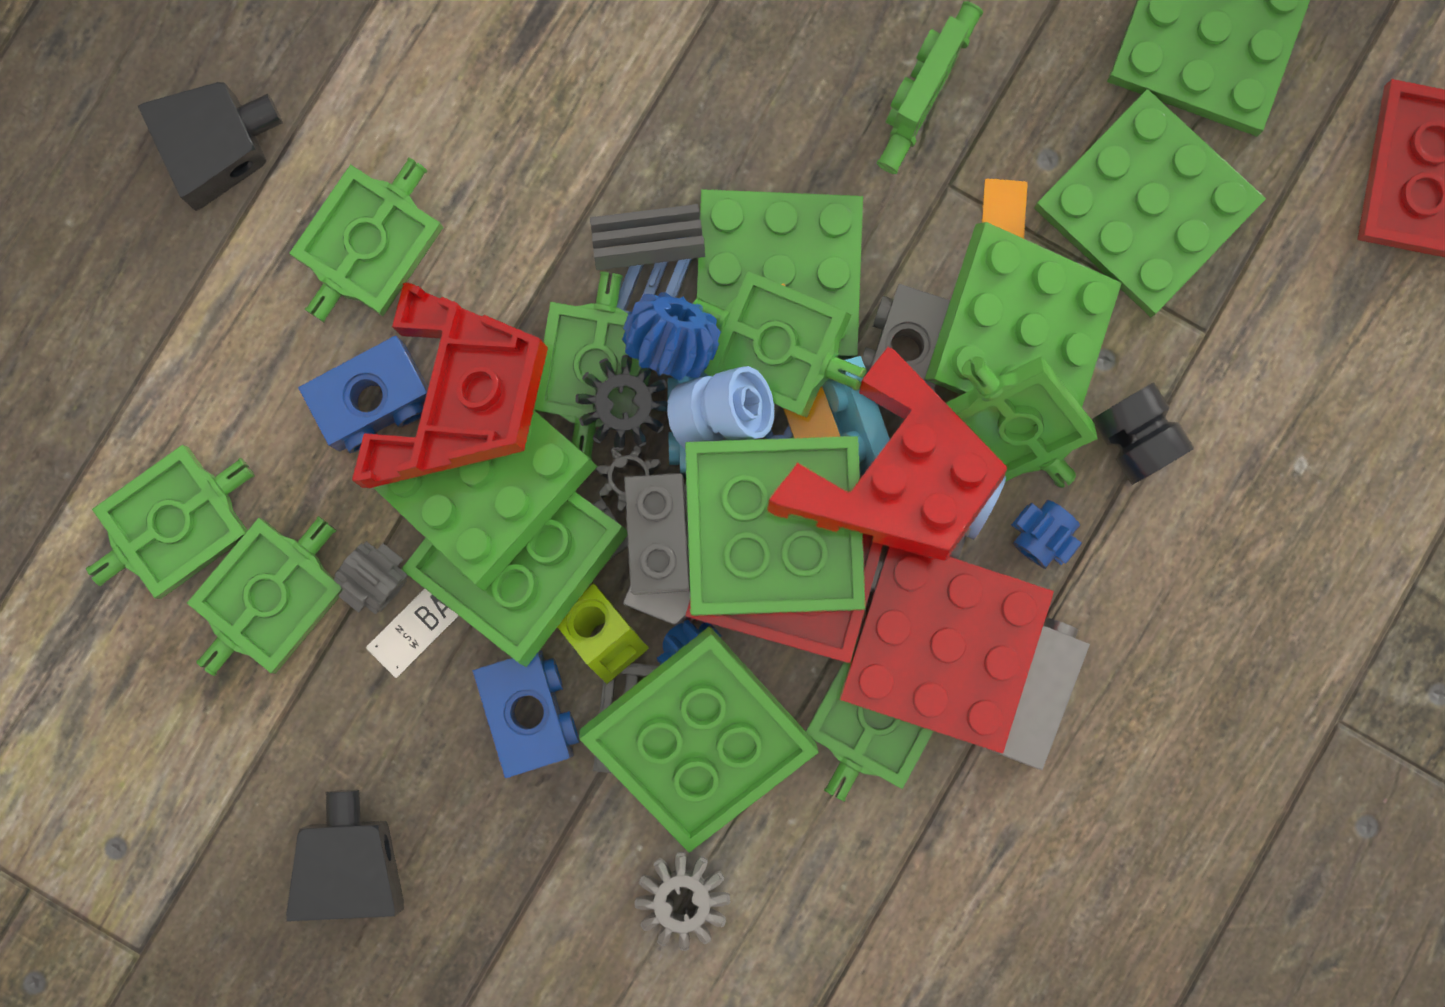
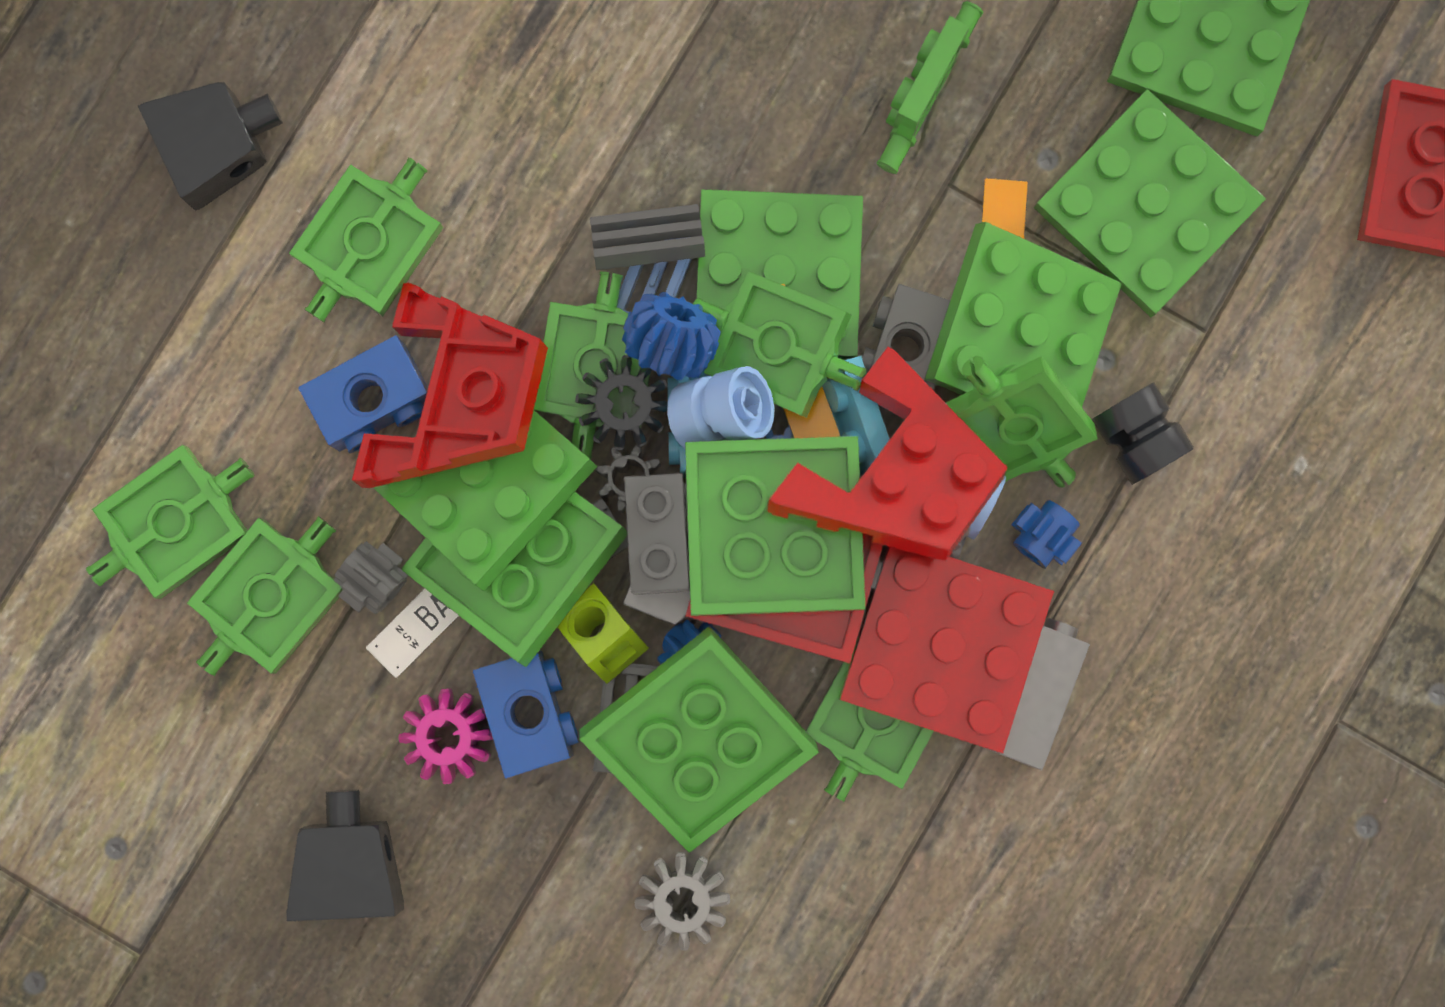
(453, 754): none -> dark pink gear

